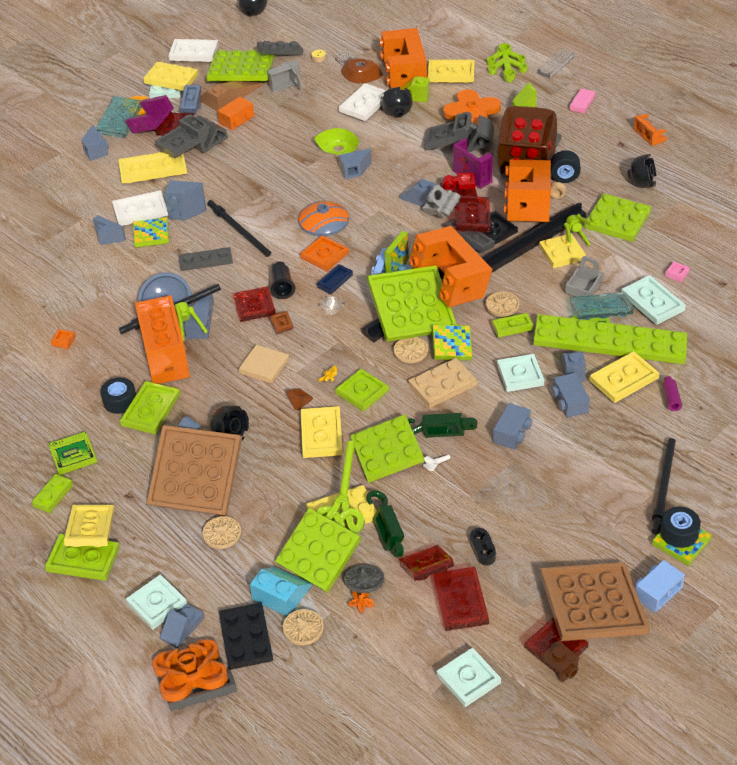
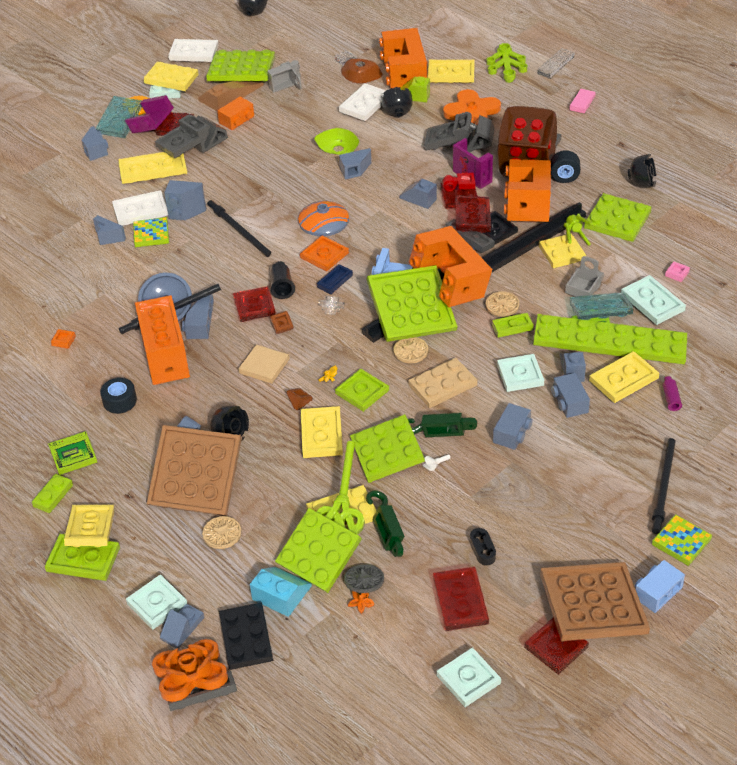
(150, 407): lime plate -> none
(183, 313): lime plant -> none
(191, 99): sand blue slope -> none
(205, 259): dark grey plate -> none
(280, 48): dark grey plate -> none
(303, 627): tan wheel -> none
(318, 55): tile -> none
(397, 253): lime tile -> none
(426, 563): clear red plate -> none
(441, 202): light grey piece -> none
(452, 342): tile -> none
(526, 97): lime slope -> none
(558, 190): tan tile -> none
(562, 660): reddish brown bracket -> none
(648, 131): orange hinge -> none
(680, 527): black wheel -> none

